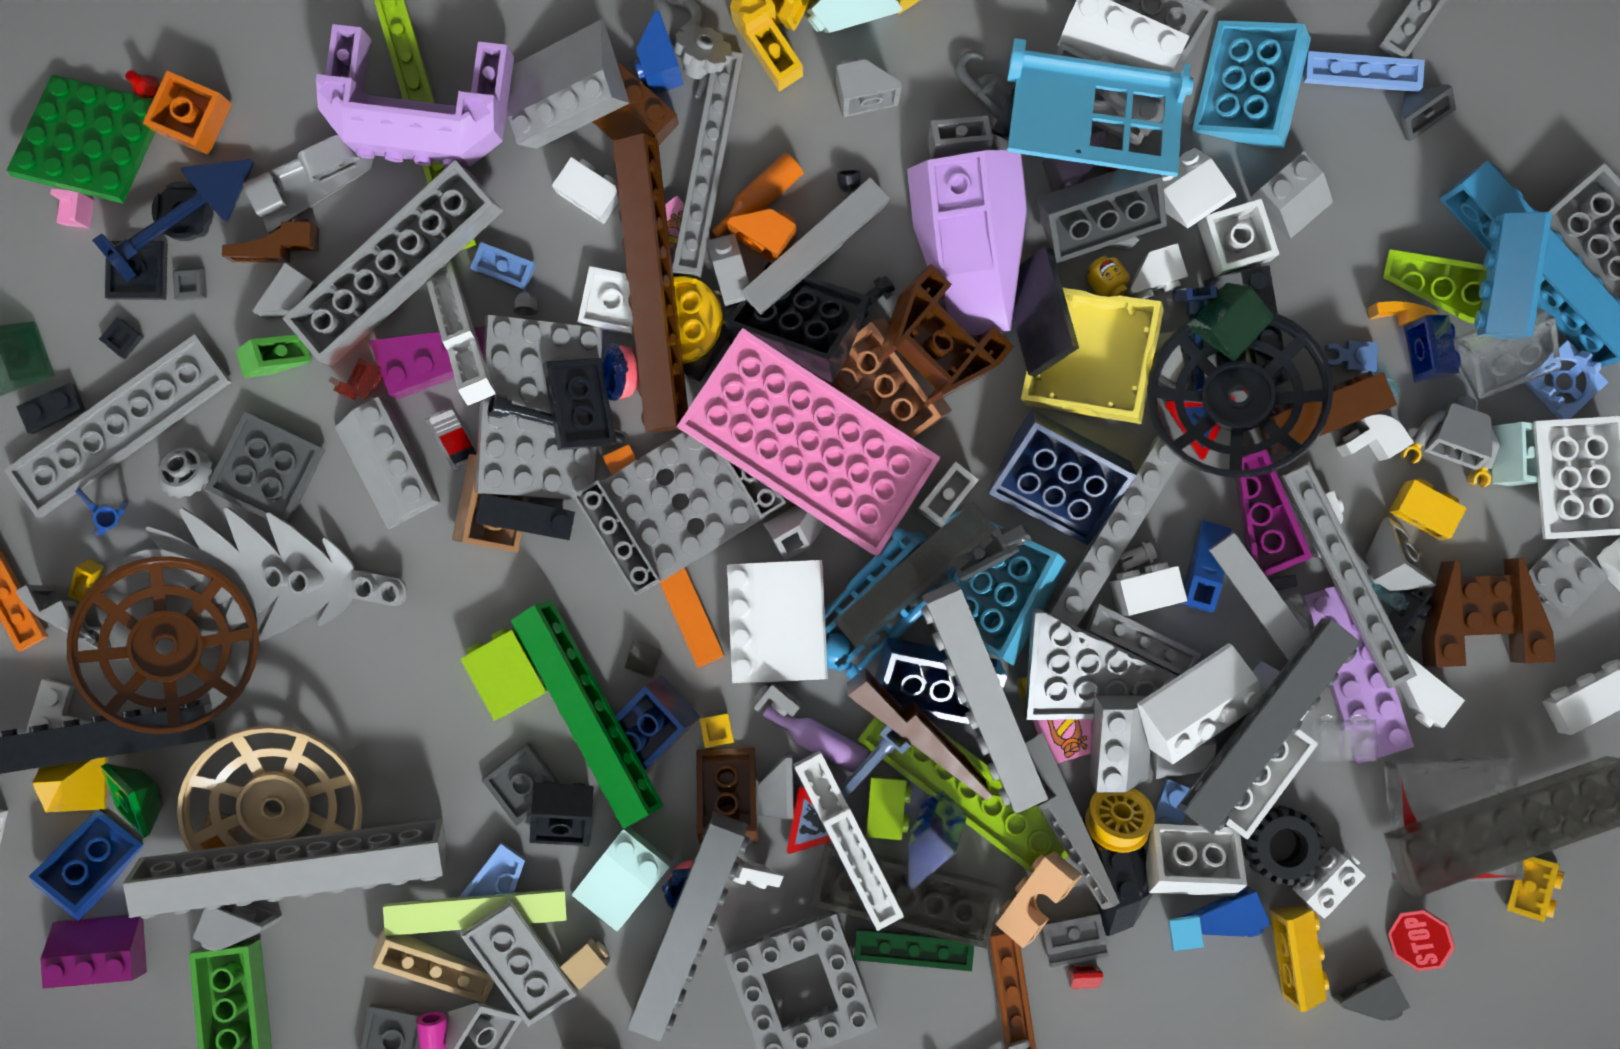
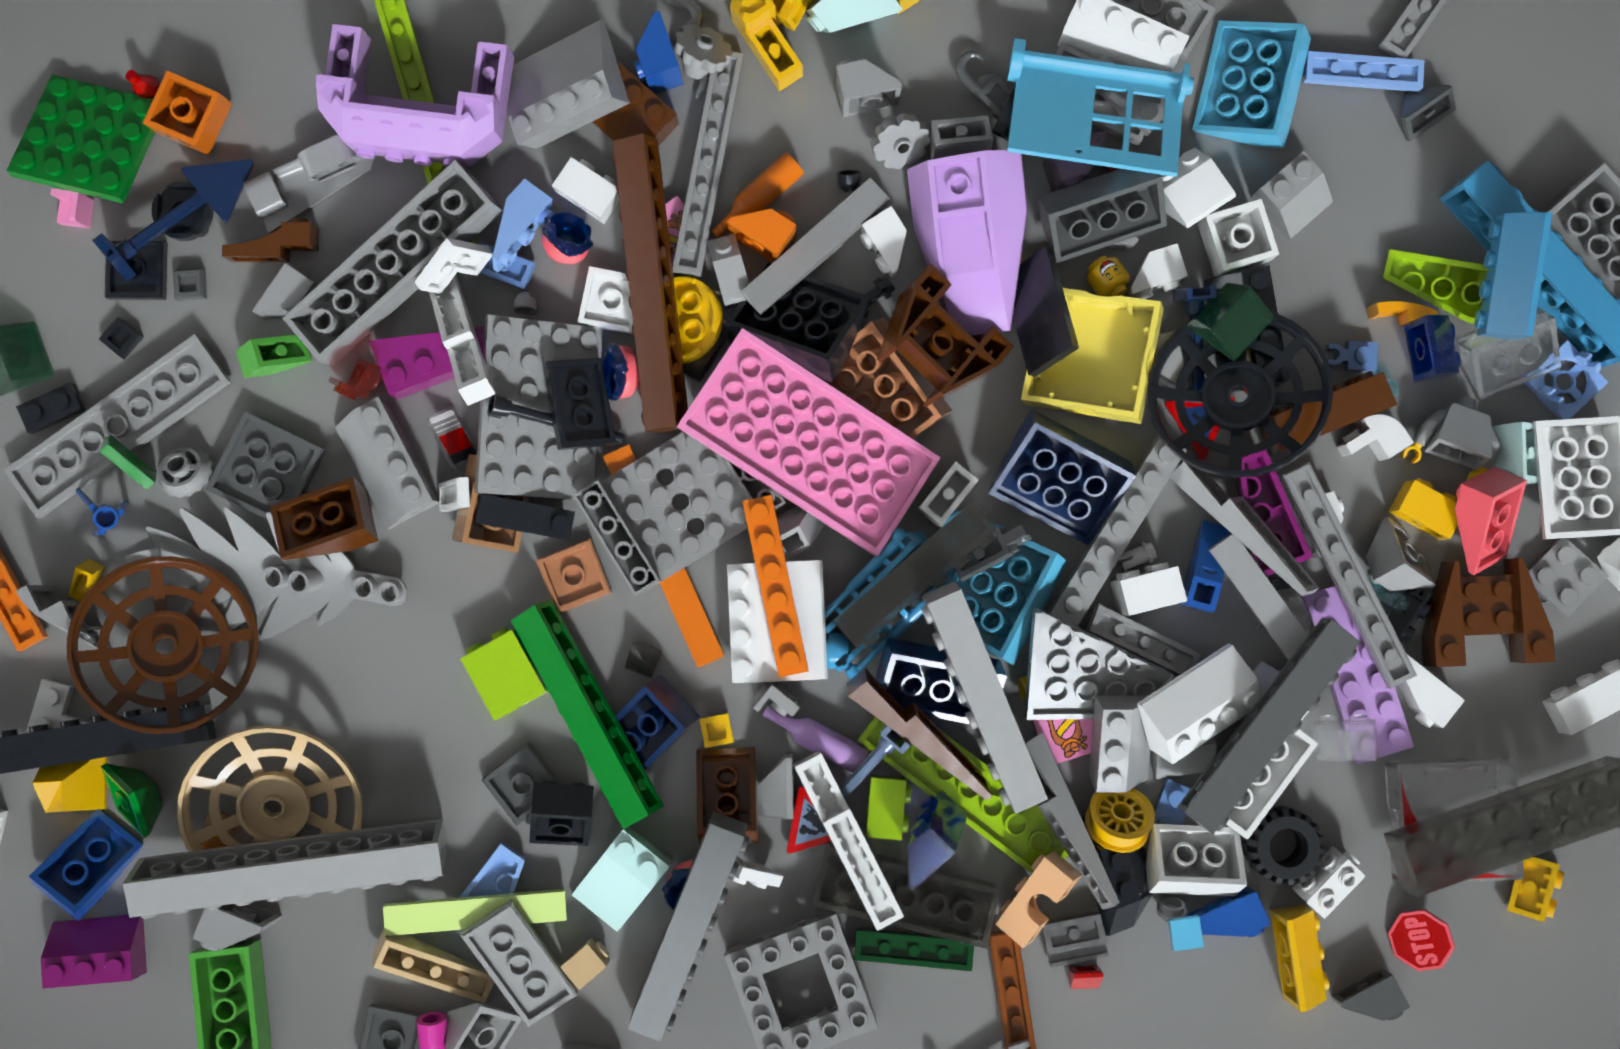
(128, 462): none -> green tile
(324, 521): none -> reddish brown slope
(449, 259): none -> white plate
(454, 494): none -> white tile
(520, 219): none -> light blue slope
(566, 238): none -> clear blue hair
(574, 575): none -> nougat tile
(775, 586): none -> orange plate
(886, 237): none -> white slope
(900, 140): none -> light grey plant
(1171, 907): none -> light grey plate
(1244, 524): none -> light grey slope
(1487, 516): none -> coral slope

